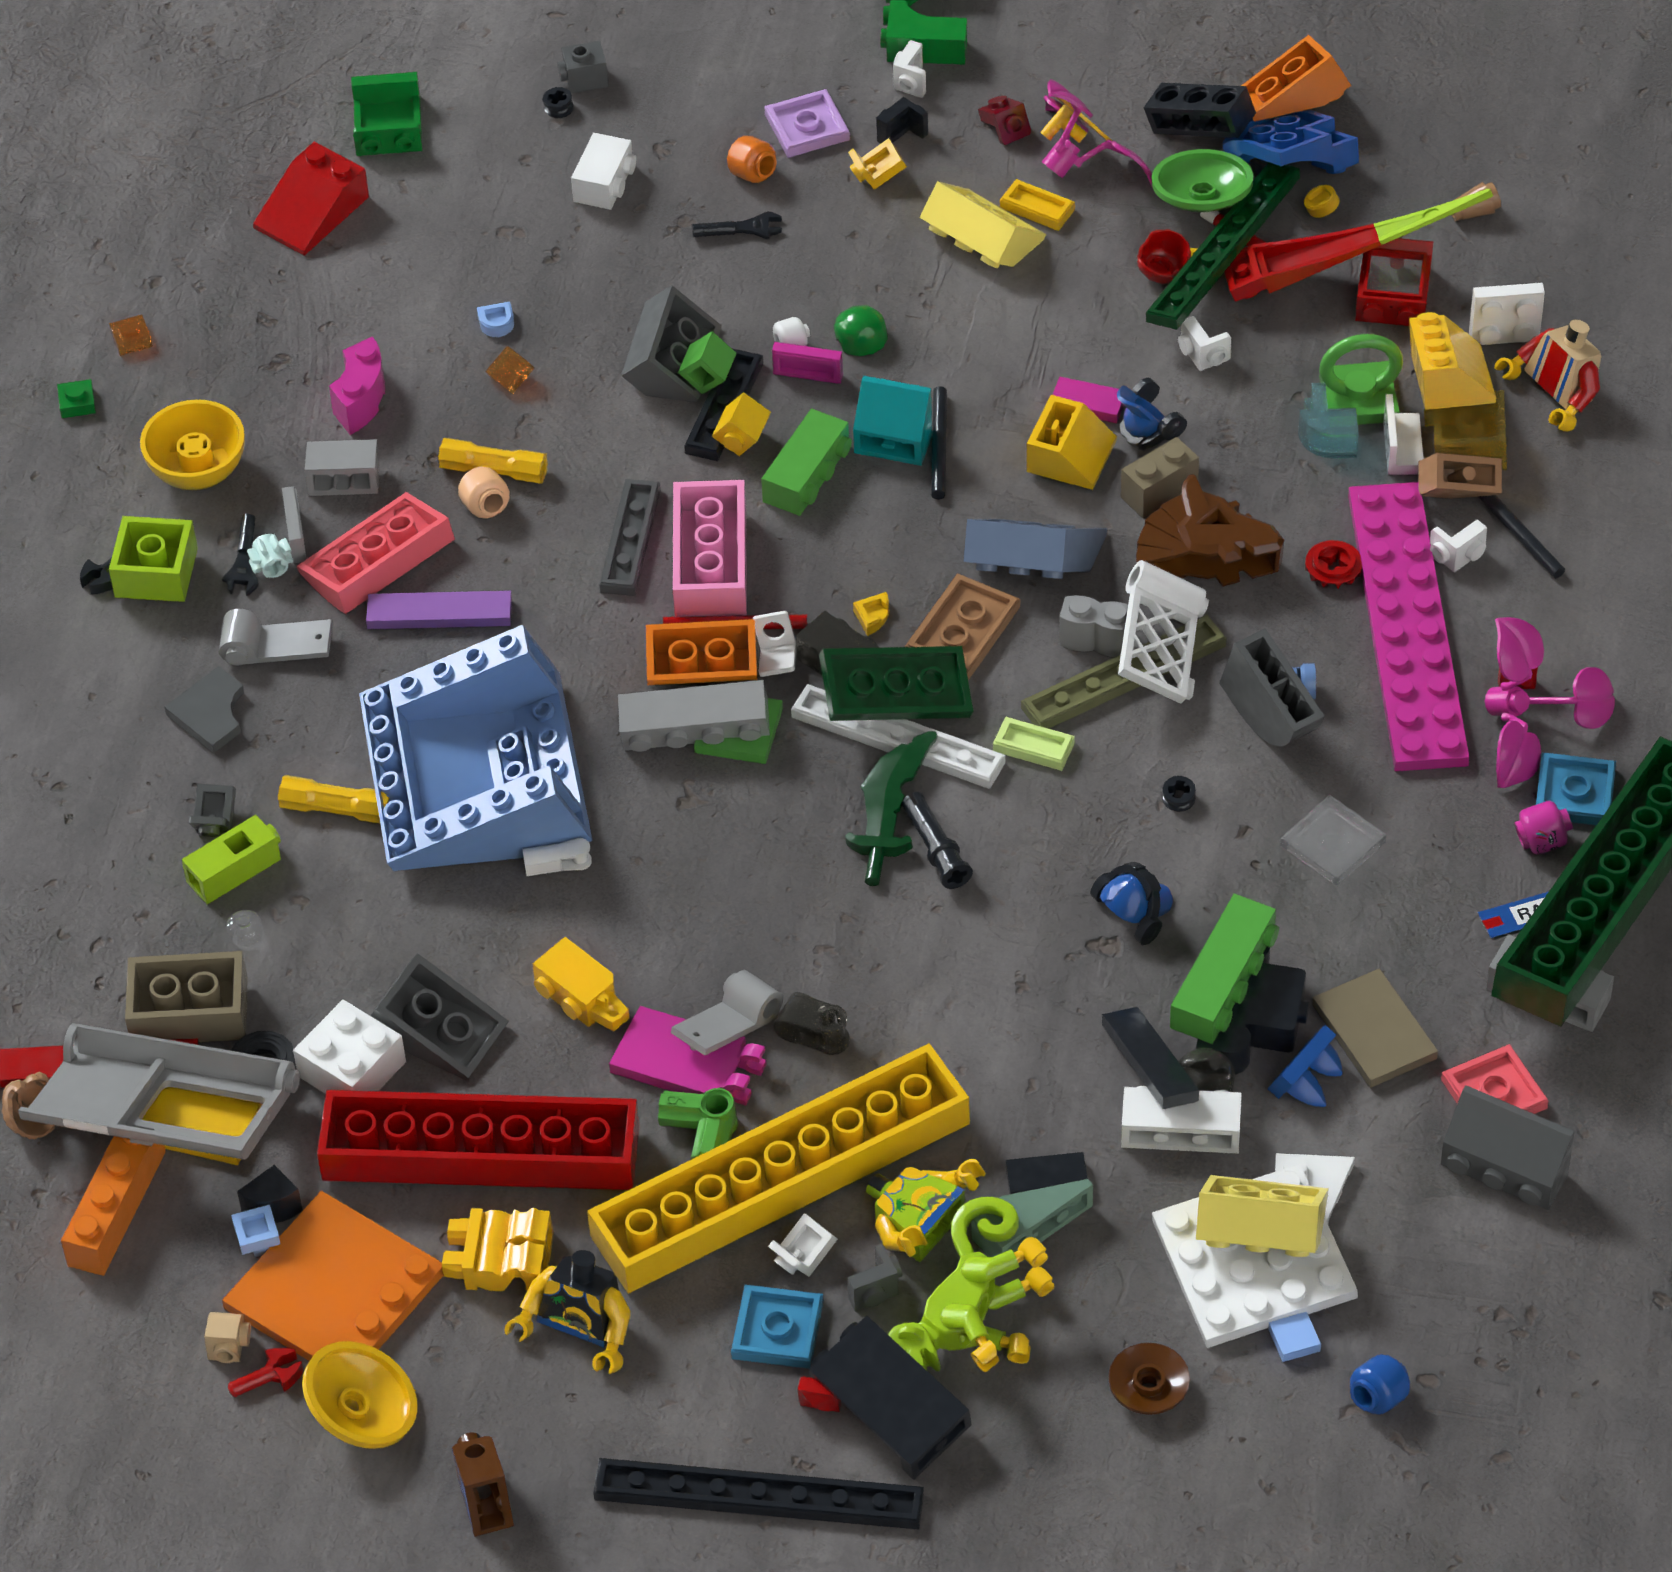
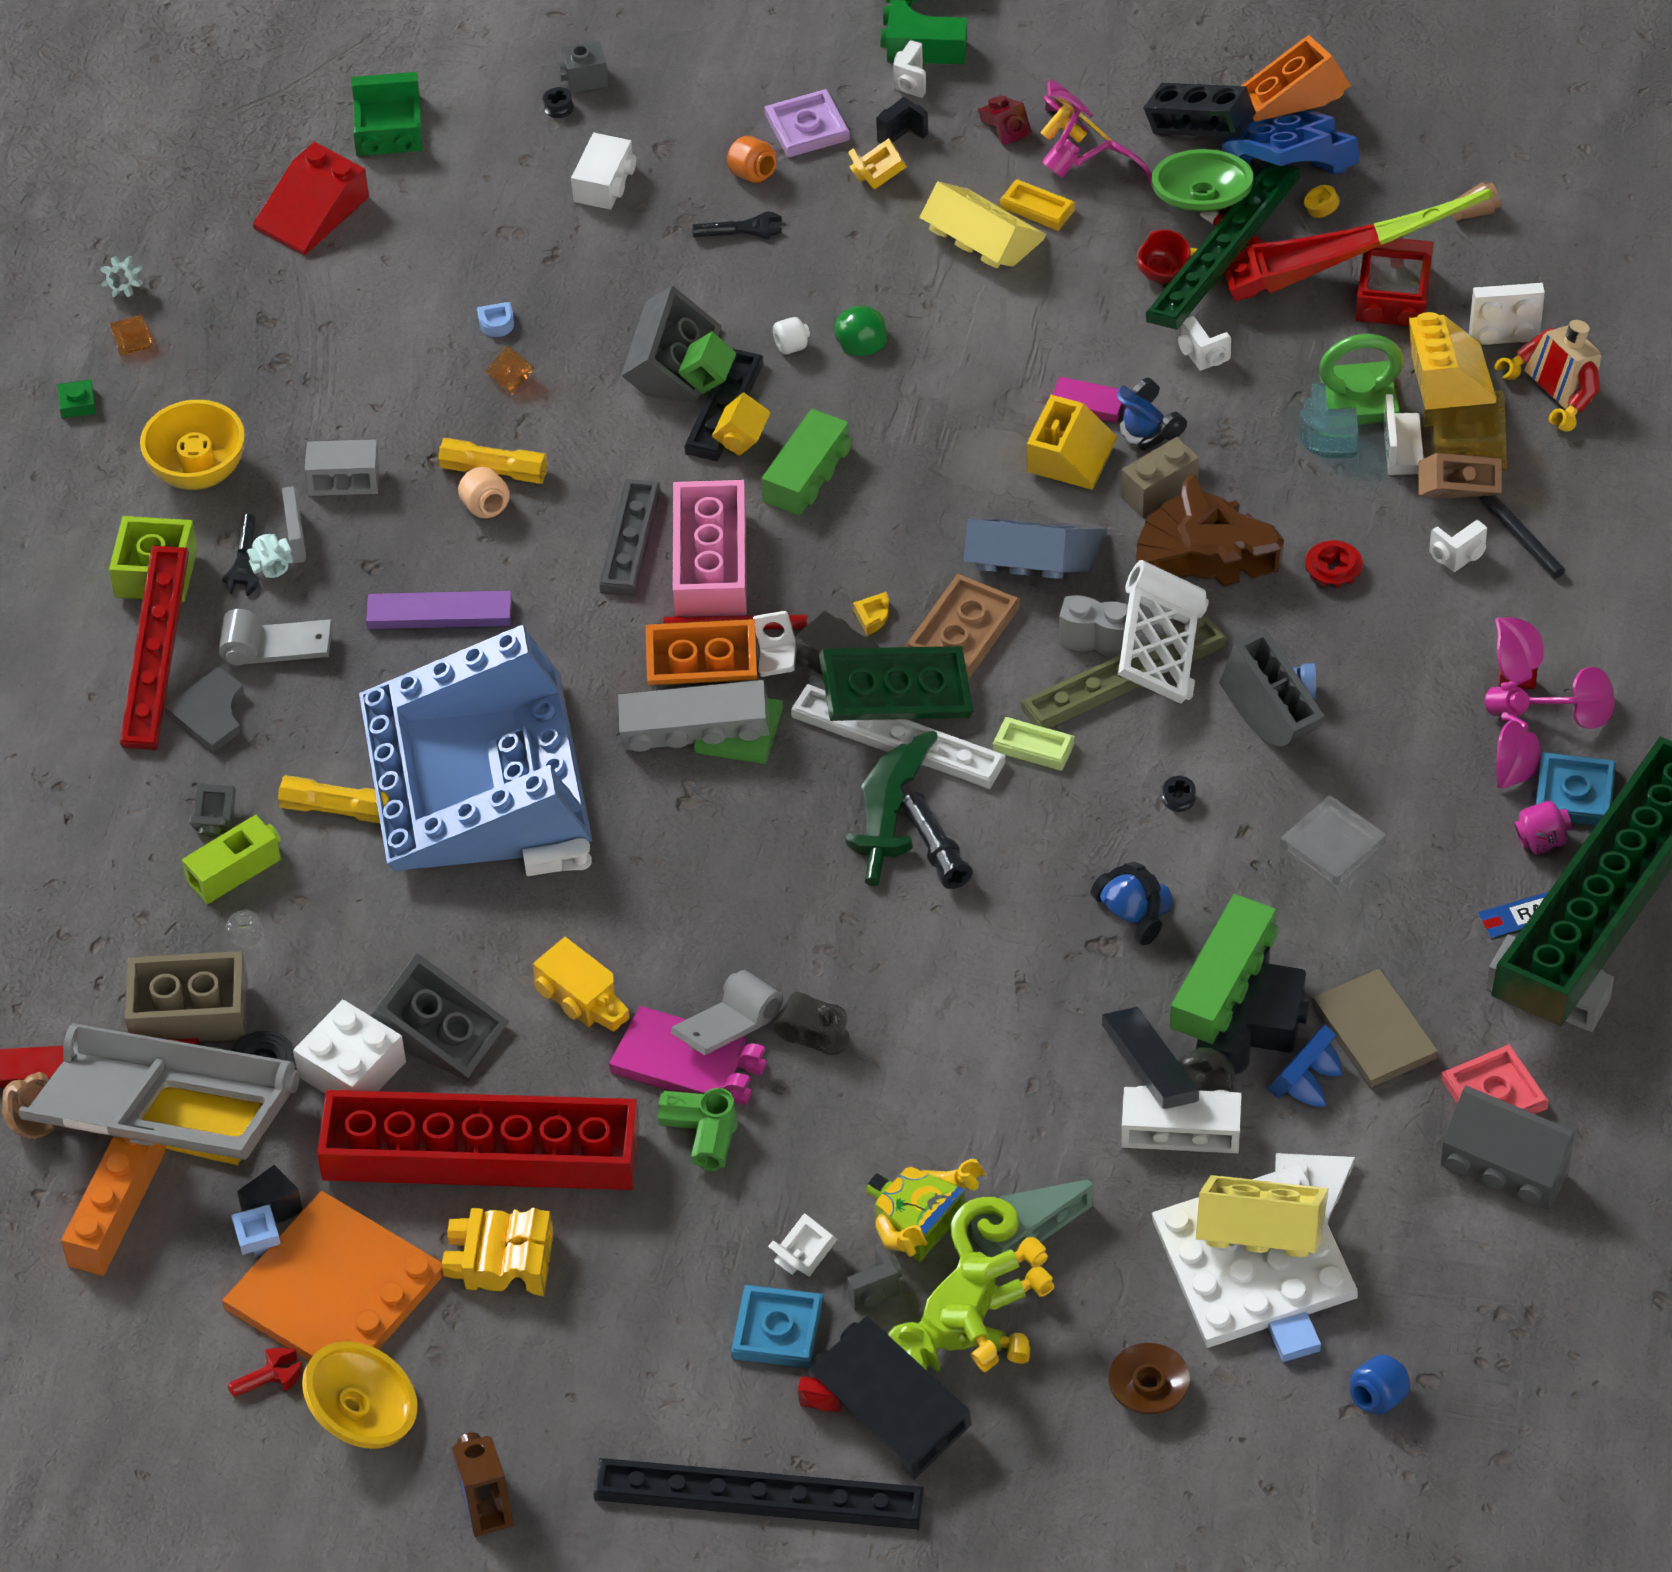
(90, 571): black bar -> none
(113, 279): none -> light aqua gear
(154, 648): none -> red tile
(226, 1336): tan plate -> none
(360, 387): dark pink brick -> none
(376, 552): coral slope -> none
(580, 1302): torso -> none
(778, 1167): yellow brick -> none
(807, 362): dark pink tile -> none
(893, 420): teal slope -> none
(939, 443): black bar -> none
(1044, 1171): black tile -> none
(1408, 627): dark pink plate -> none

